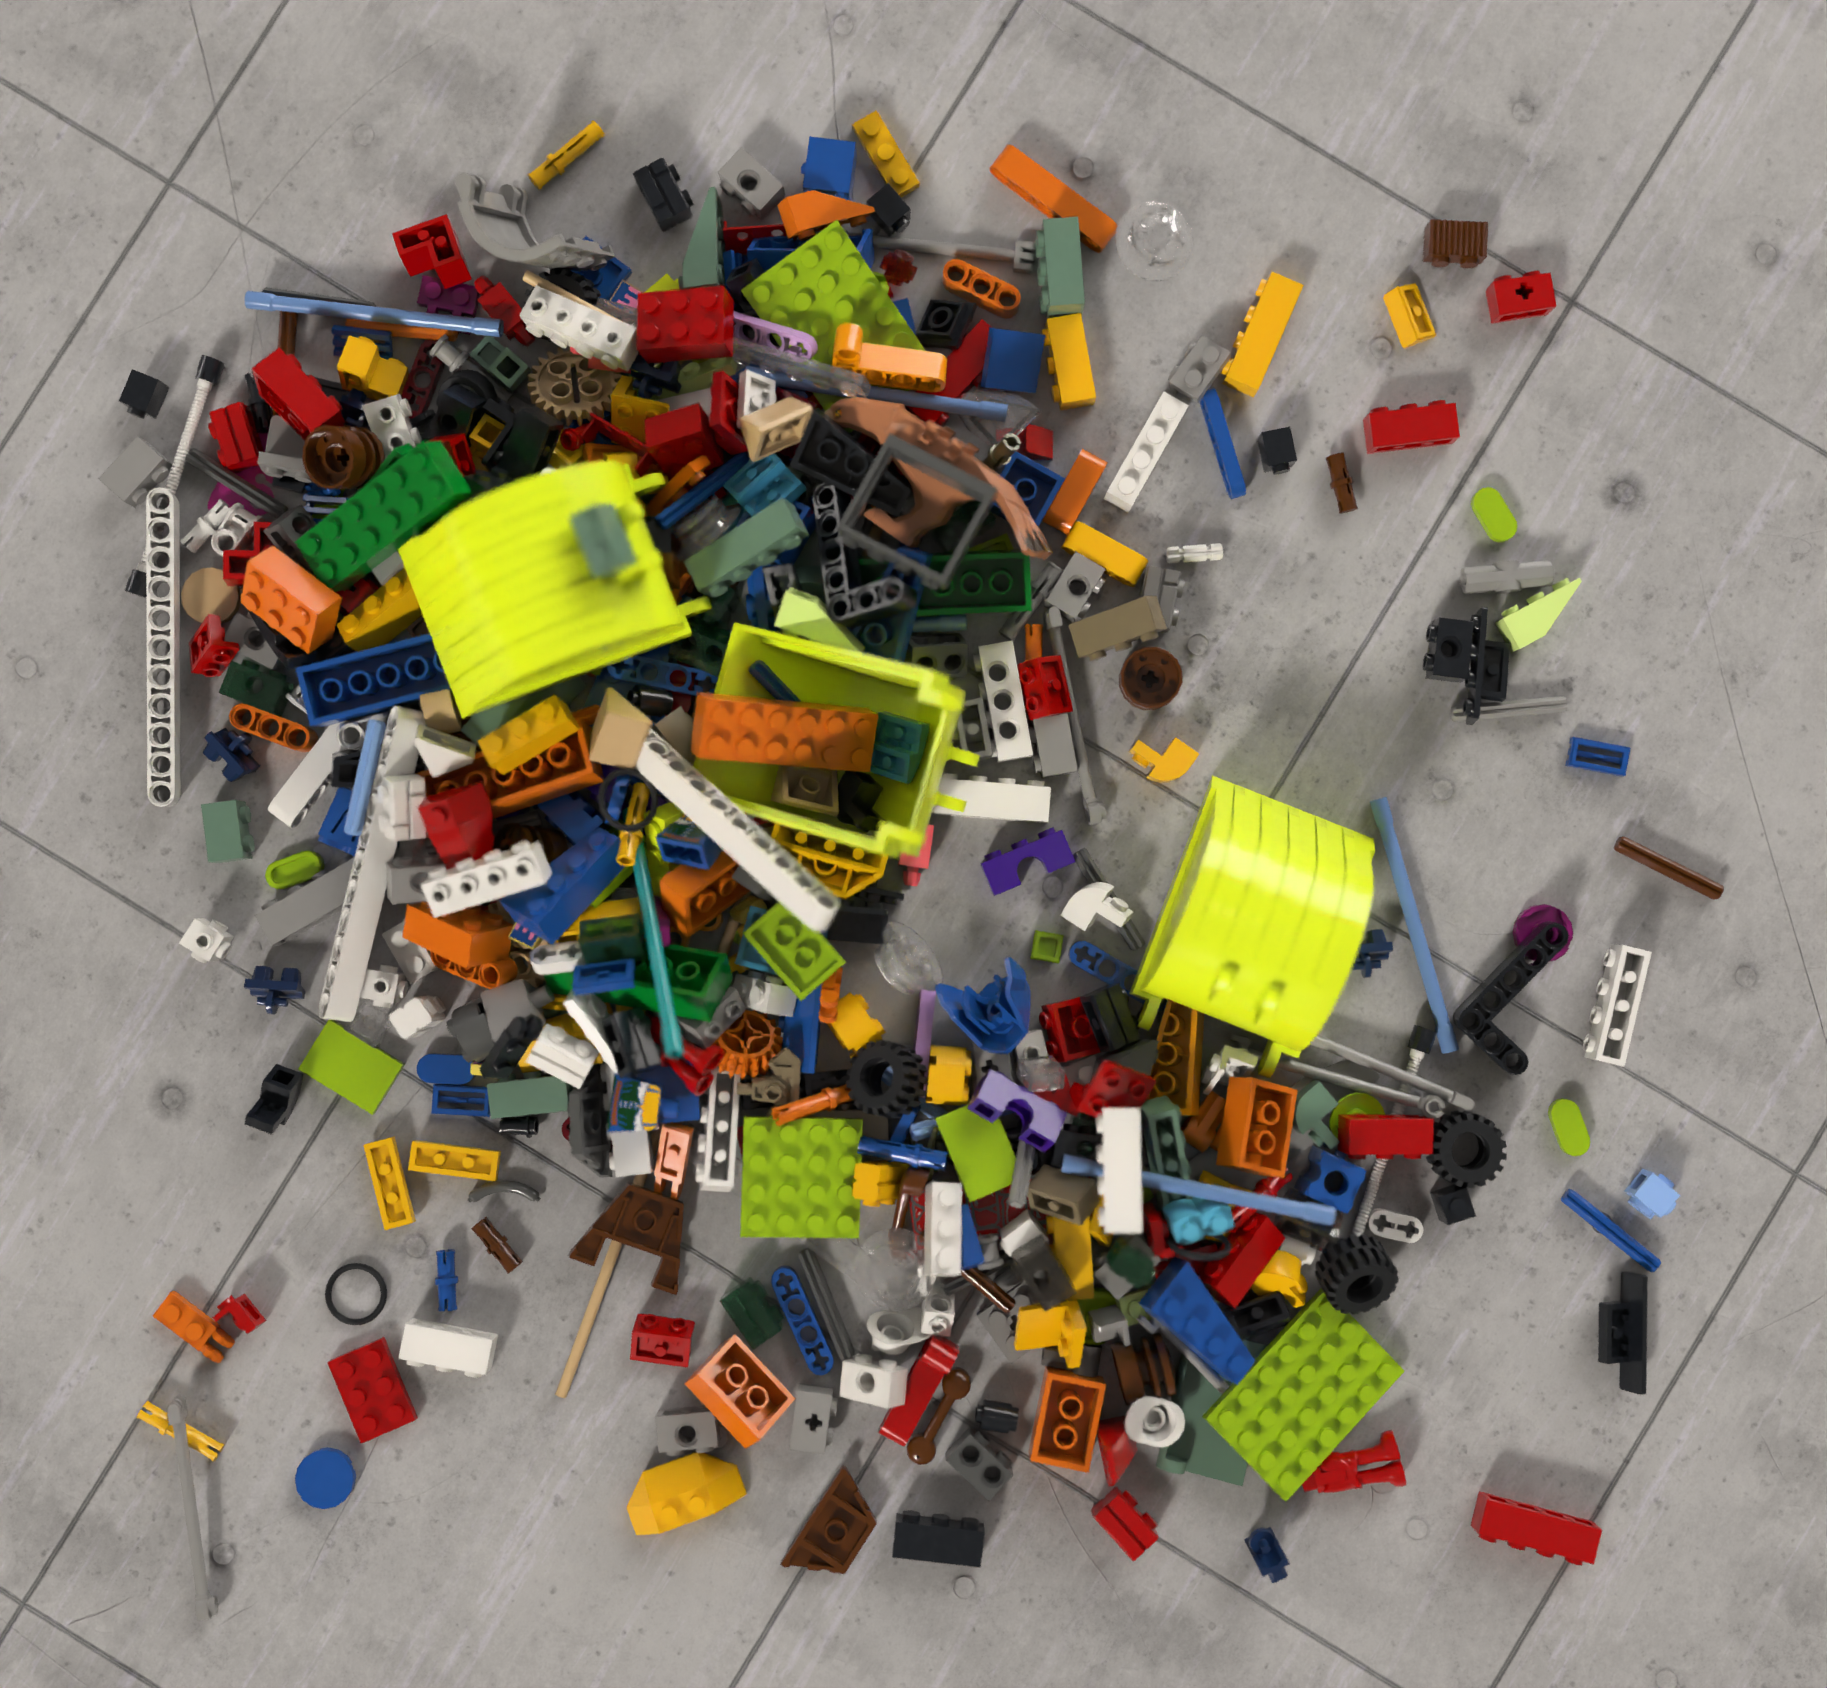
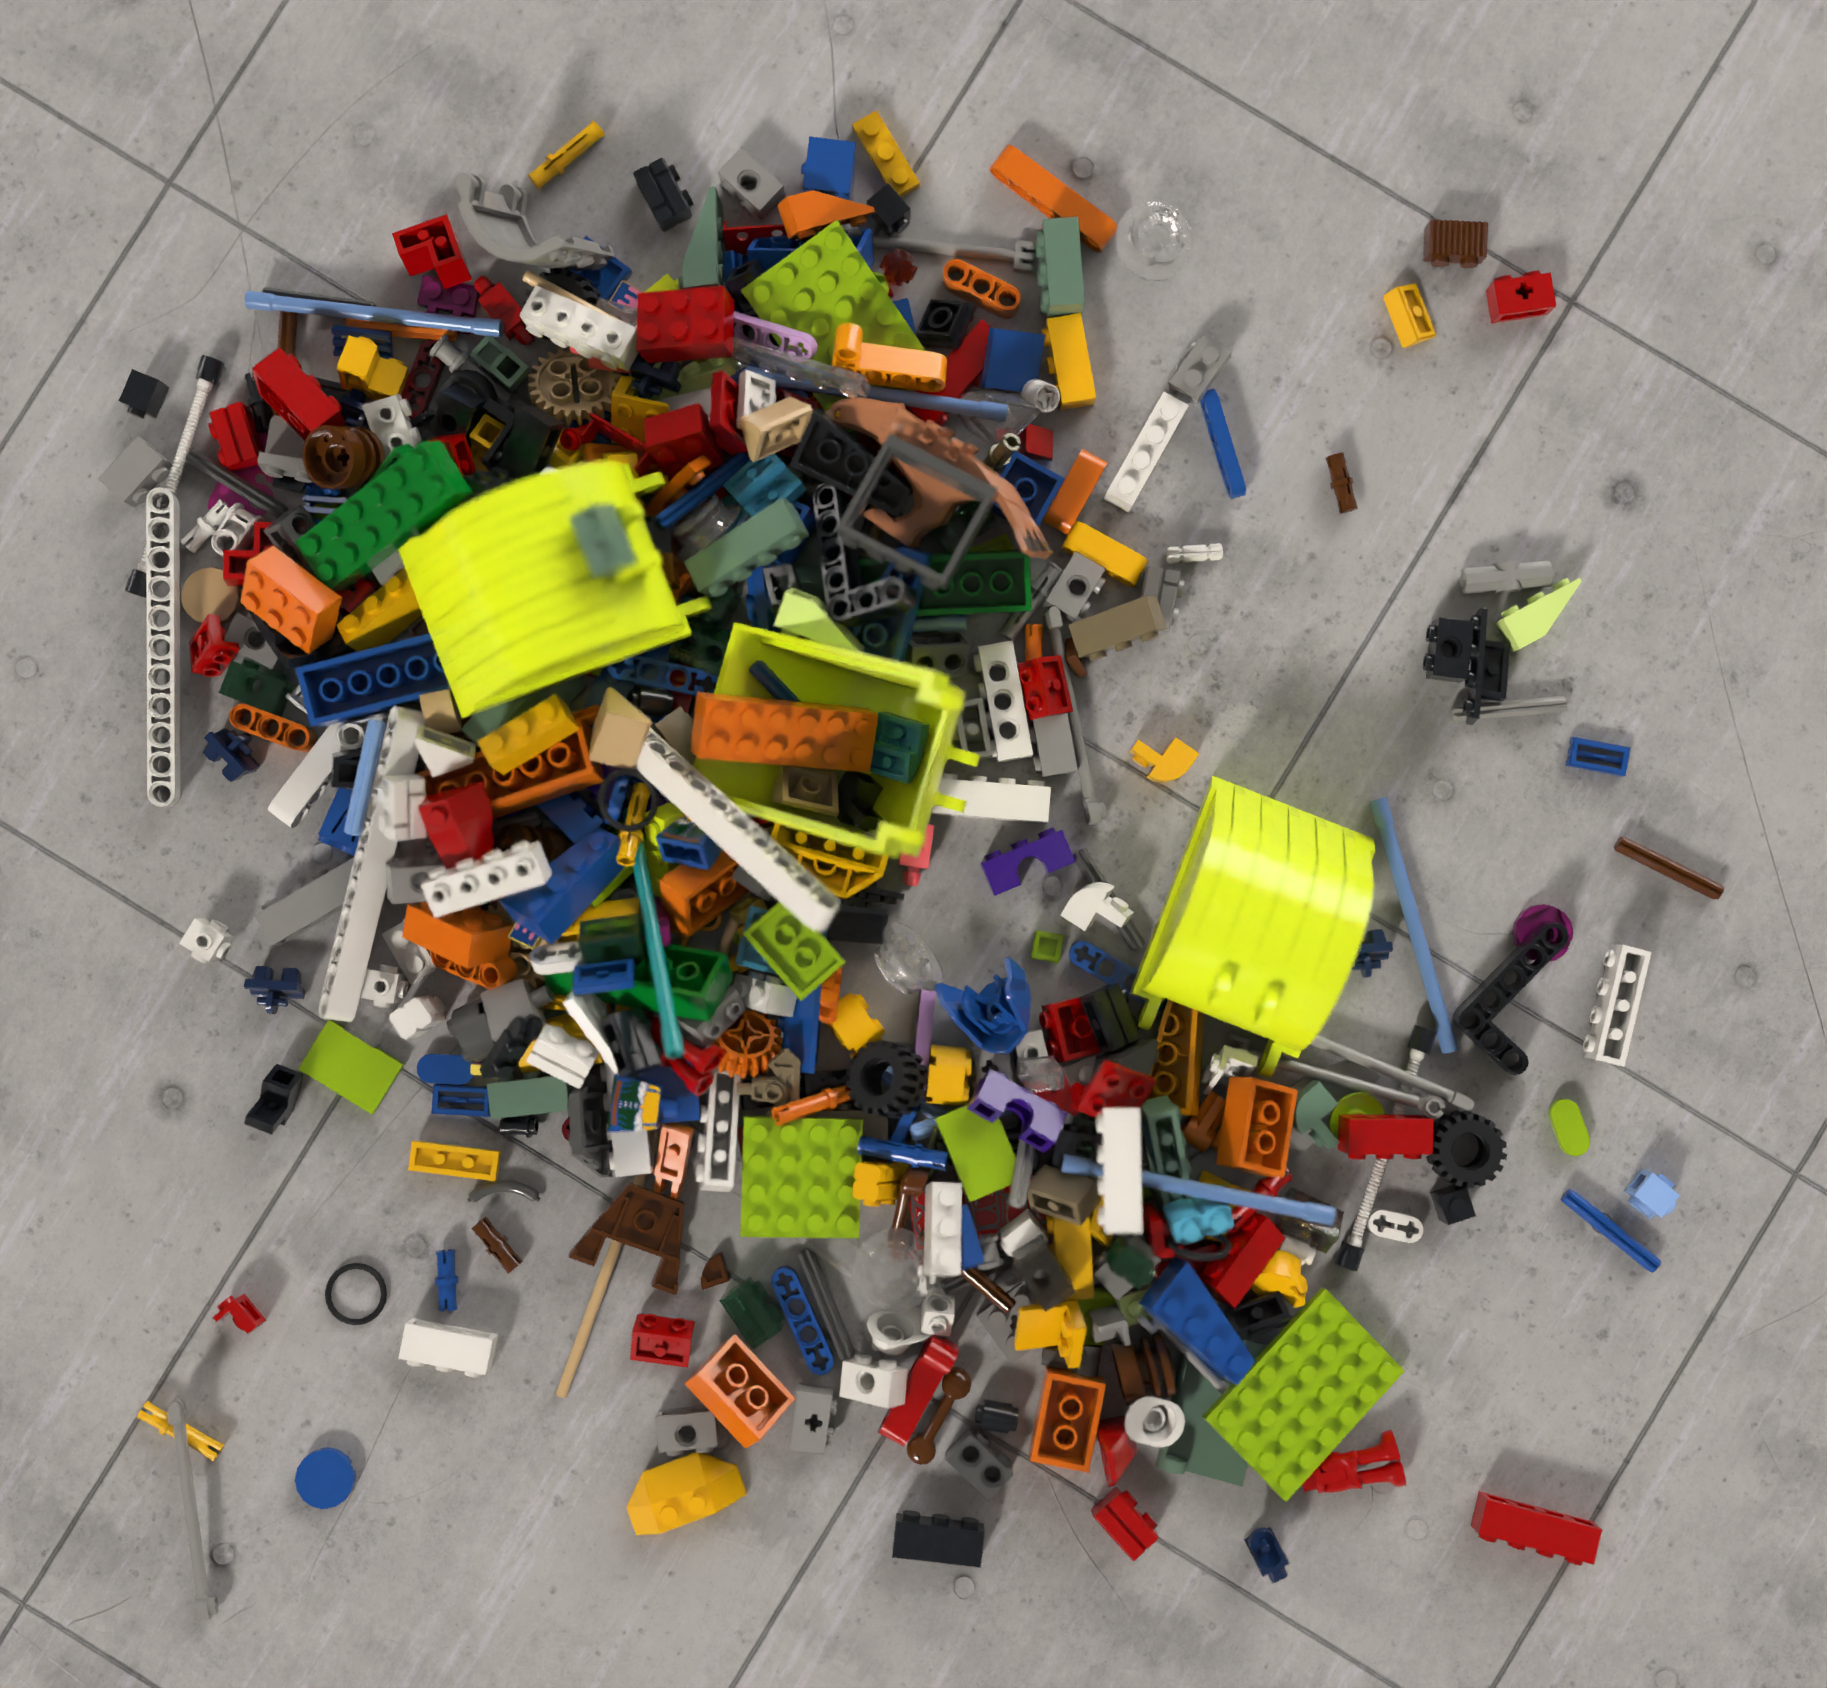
(193, 1326): orange hinge -> none
(227, 831): sand green brick -> none
(294, 869): lime tile -> none
(372, 1390): red plate -> none
(389, 1183): yellow plate -> none
(715, 1272): none -> reddish brown tile
(834, 1529): reddish brown wing -> none
(1041, 394): none -> white wheel
(1077, 664): none -> reddish brown tile
(1164, 669): reddish brown wheel -> none
(1262, 334): yellow brick -> none
(1277, 450): black brick -> none
(1321, 1164): blue piece -> none
(1356, 1274): black tyre -> none
(1411, 427): red brick -> none
(1494, 514): lime tile -> none
(1624, 1332): black bracket -> none

